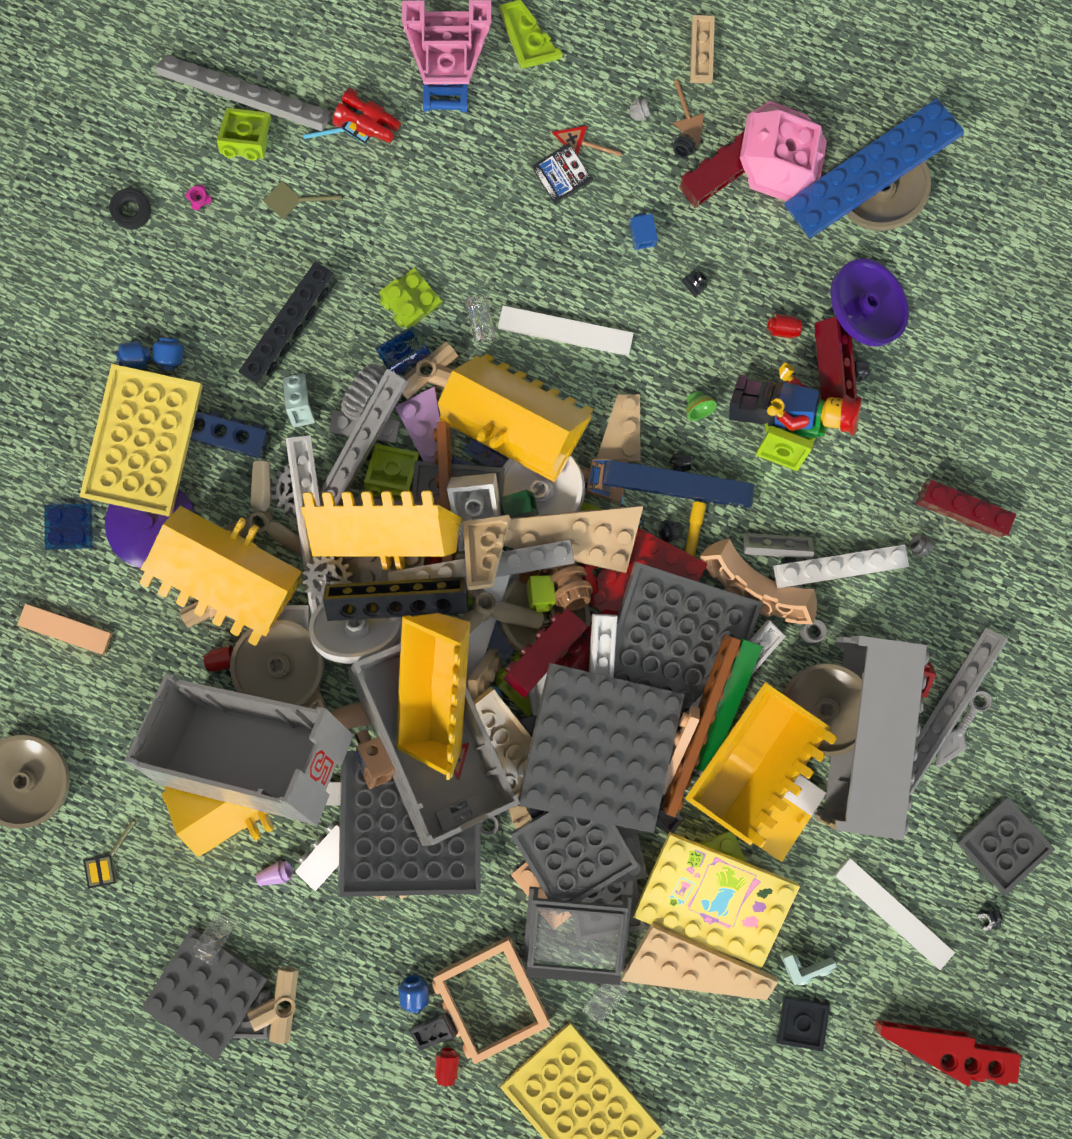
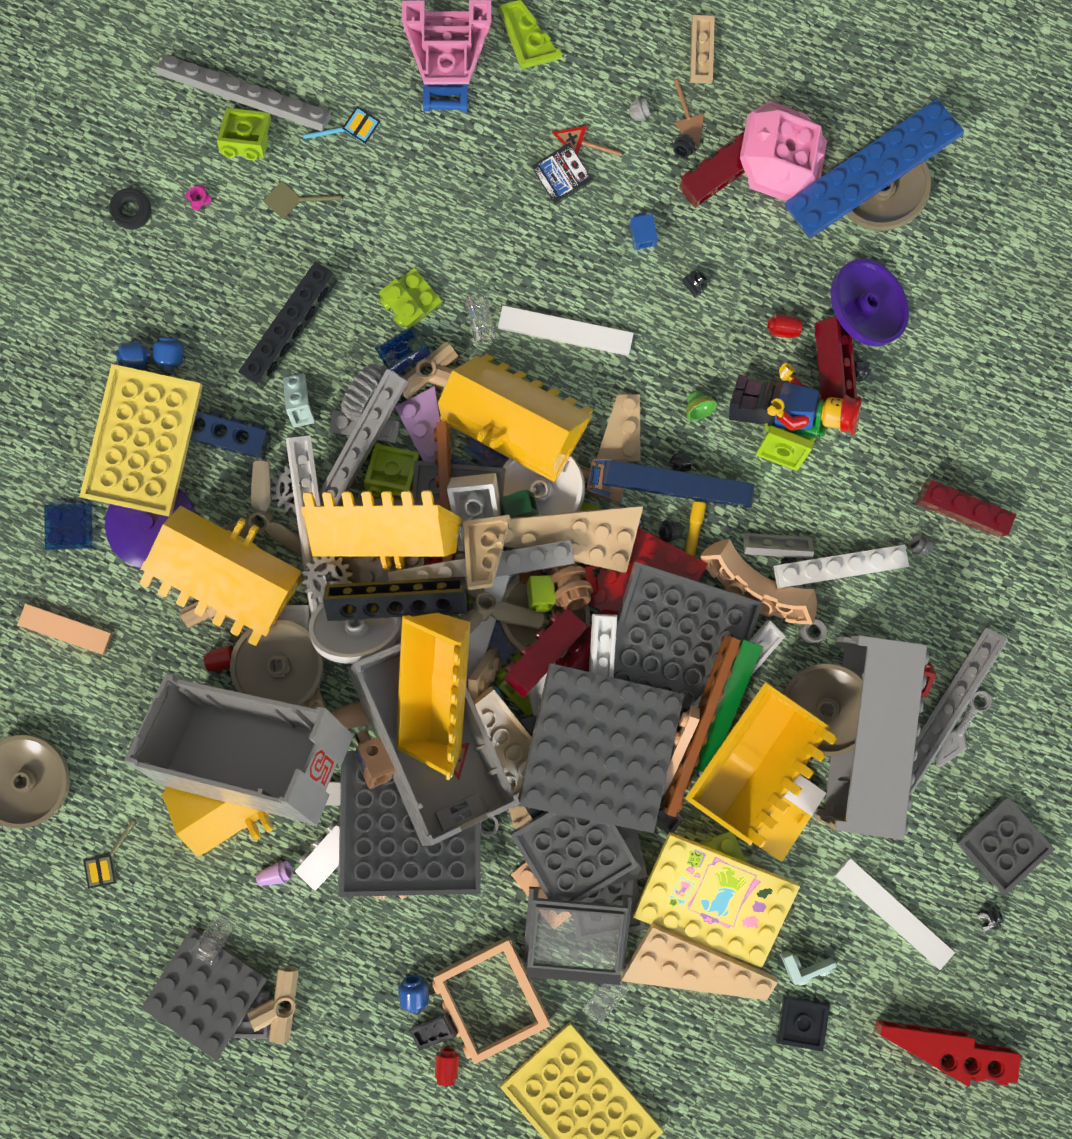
(370, 122): red piece -> none

